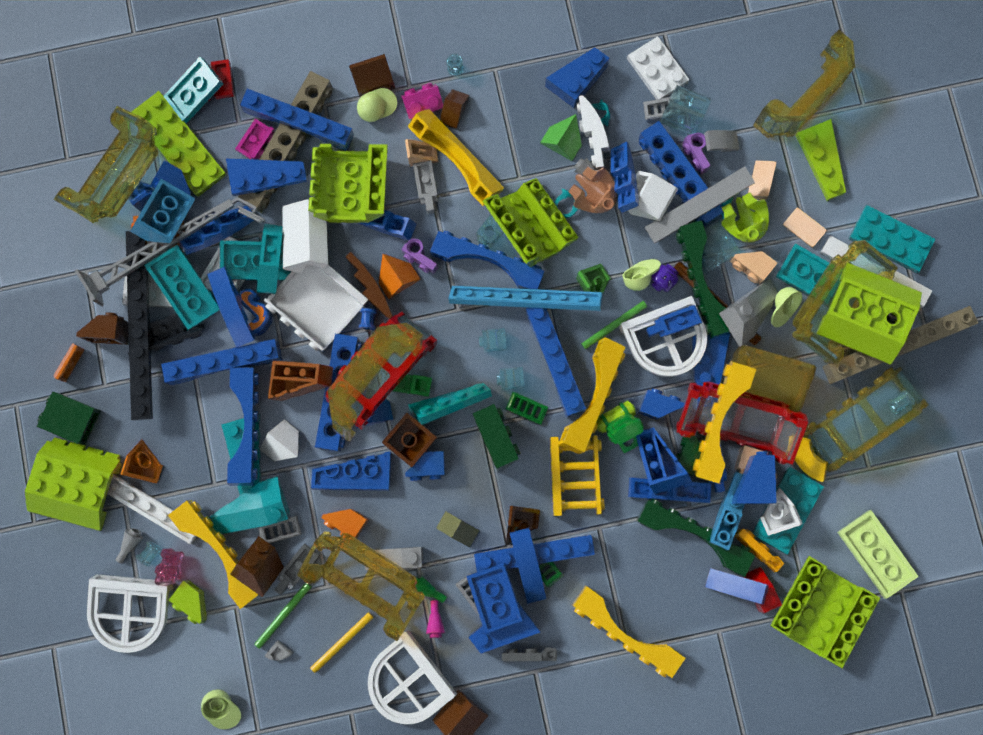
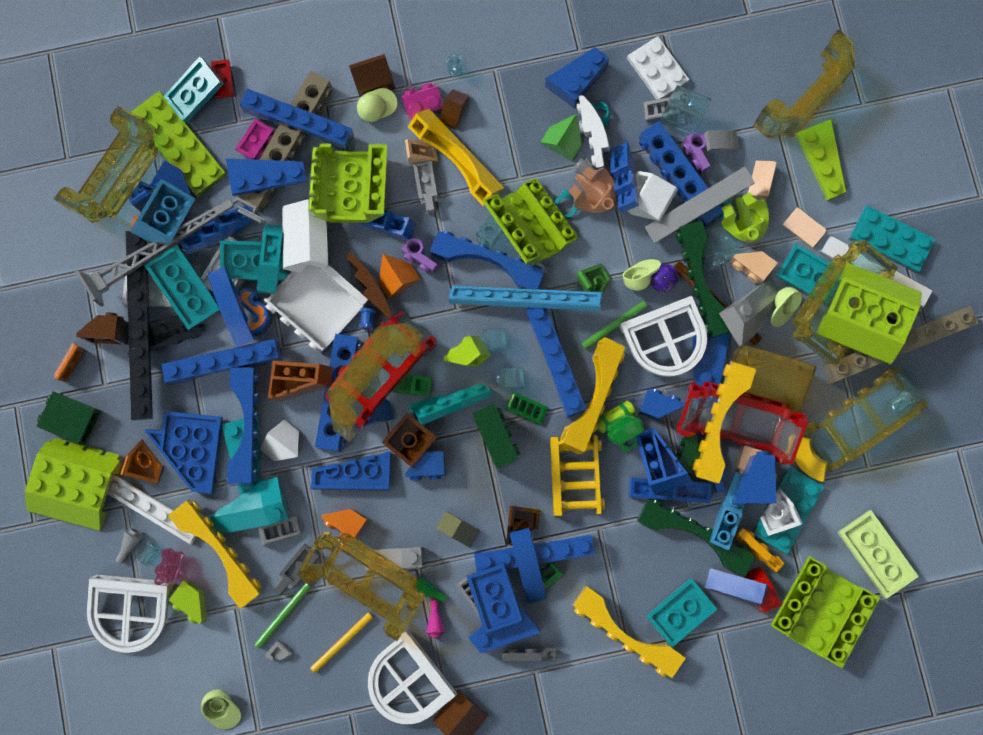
(190, 447): none -> blue wing
(258, 567): reddish brown slope -> none
(469, 352): none -> lime slope
(675, 322): blue hinge -> none
(681, 612): none -> teal plate

